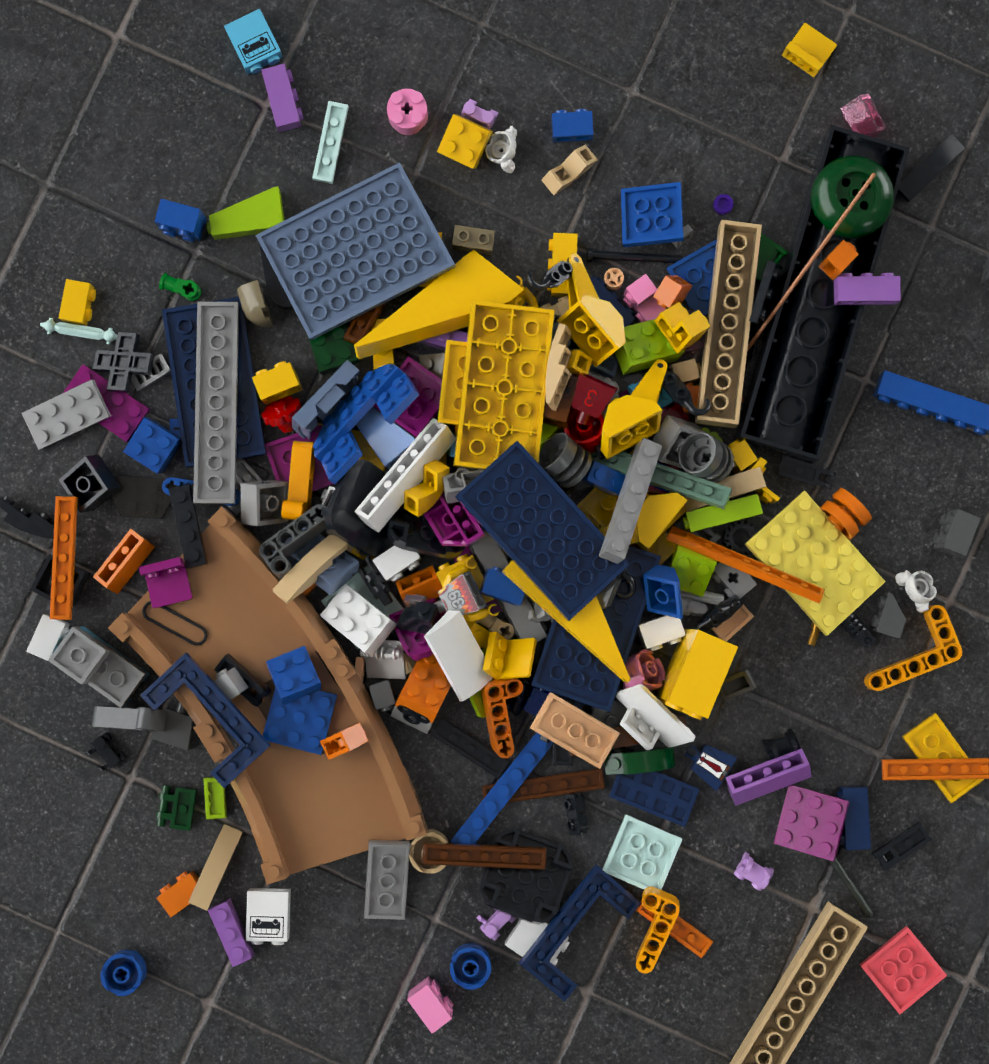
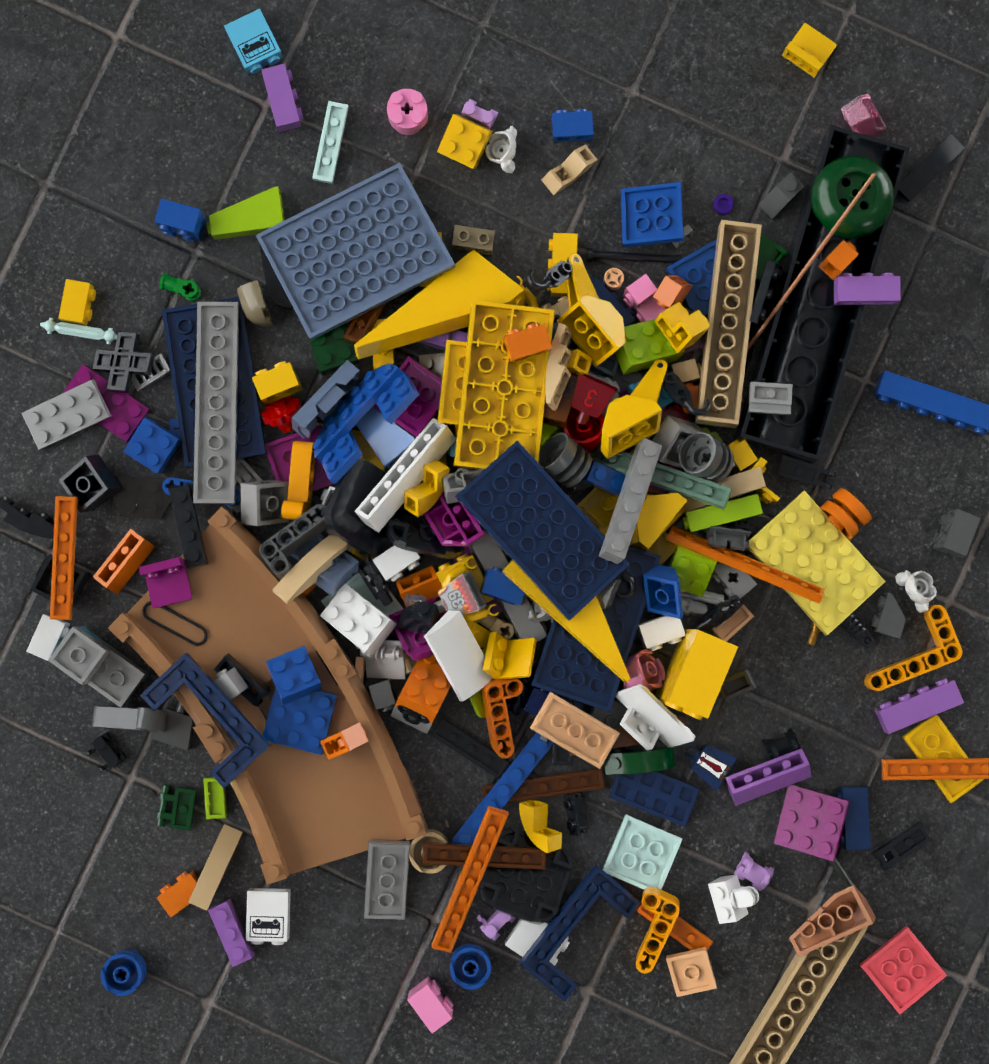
(470, 879): none -> orange tile
(527, 342): none -> orange brick
(534, 820): none -> yellow brick
(691, 972): none -> light nougat plate
(719, 536): none -> dark grey hinge
(731, 898): none -> white brick
(770, 398): none -> light grey plate
(781, 195): none -> dark grey slope
(836, 918): none -> nougat wedge
(919, 706): none -> medium lavender brick

